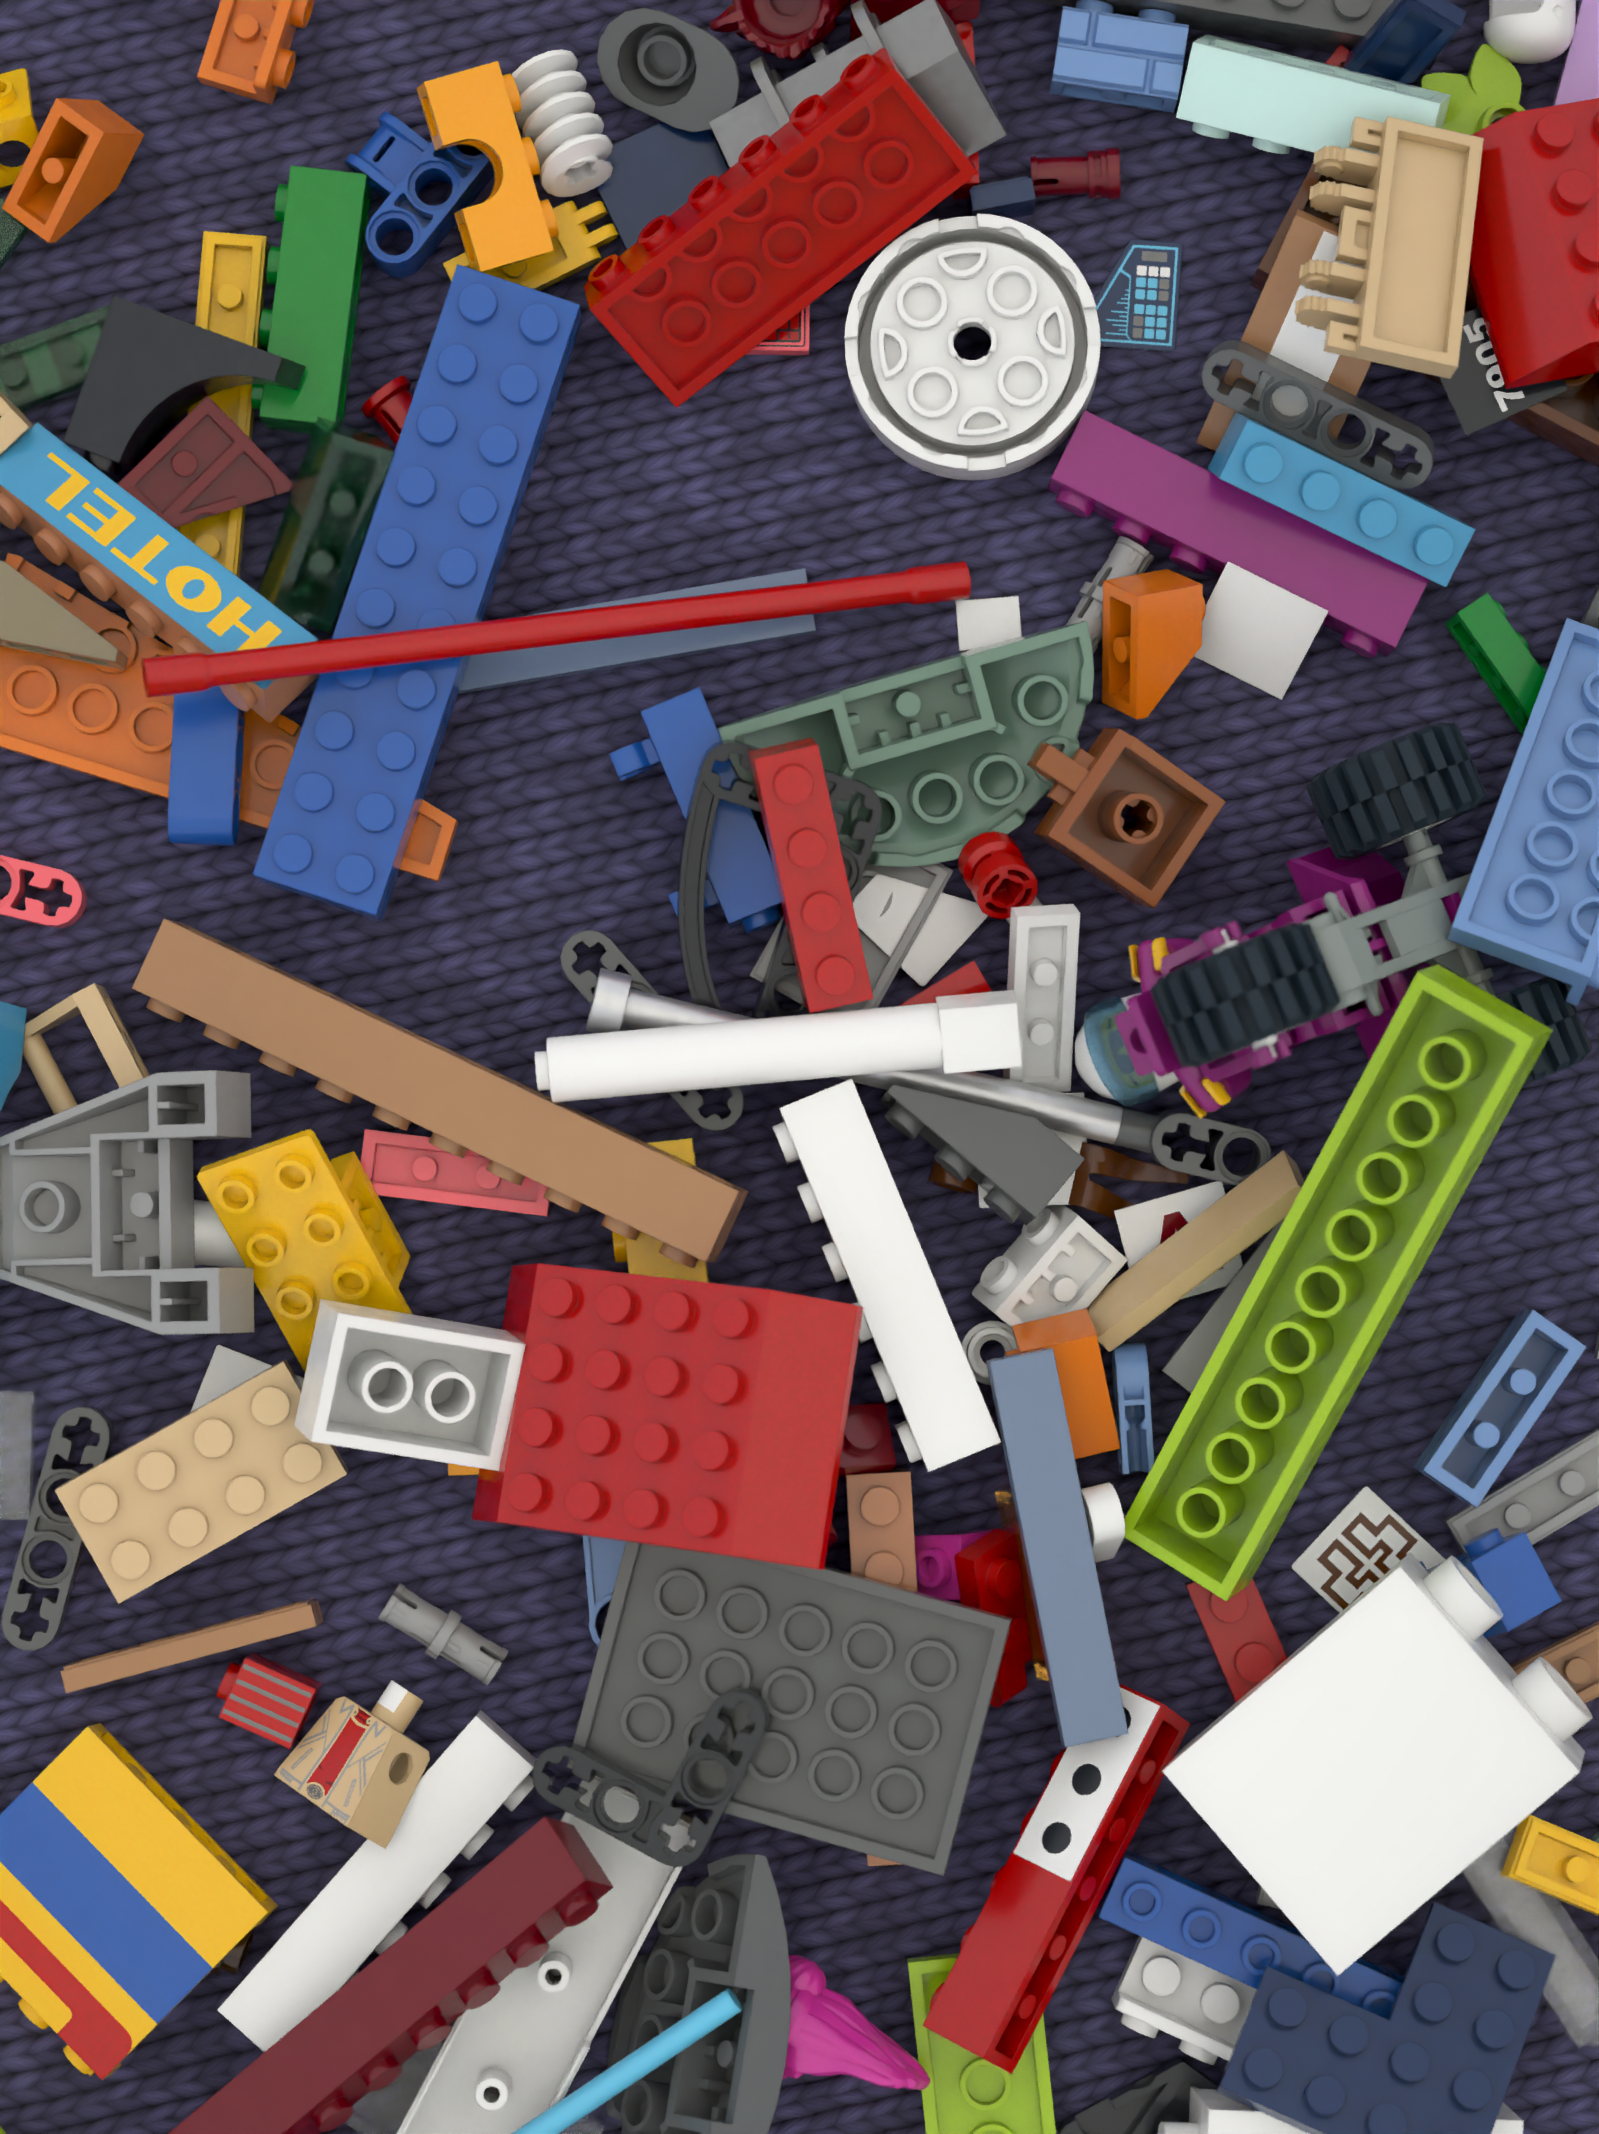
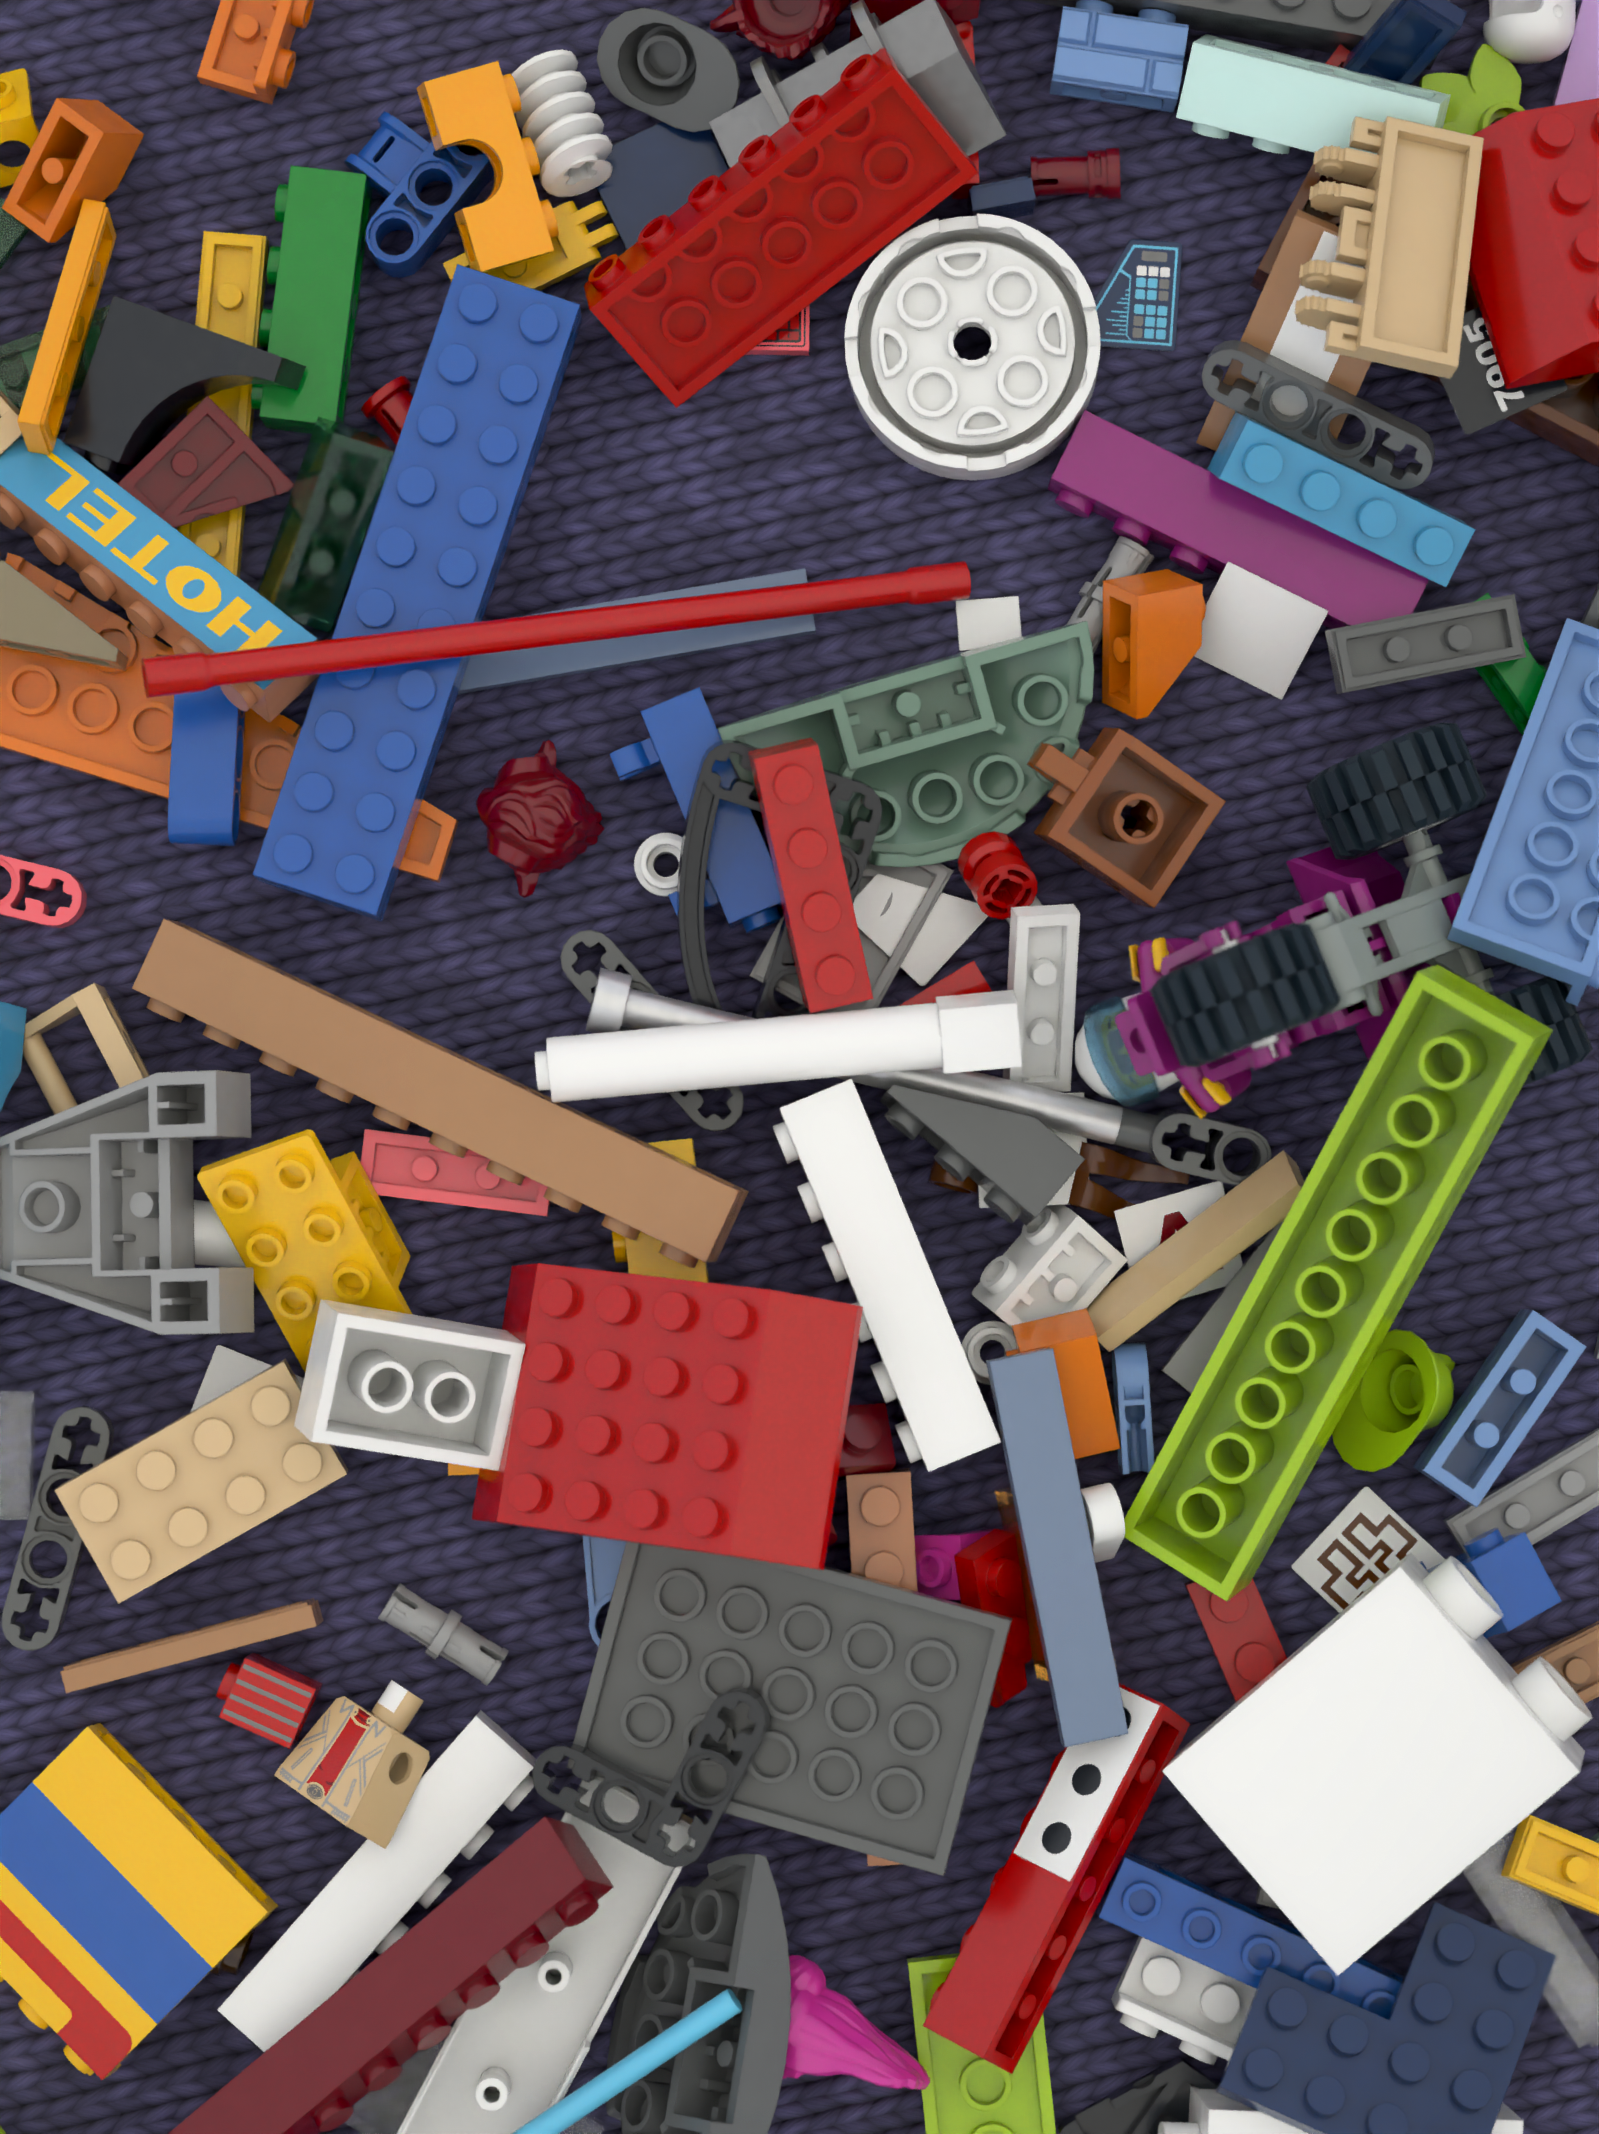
(67, 327): none -> light orange tile
(536, 817): none -> dark red hair
(645, 858): none -> white plate
(1397, 1399): none -> lime piece
(1425, 644): none -> dark grey tile

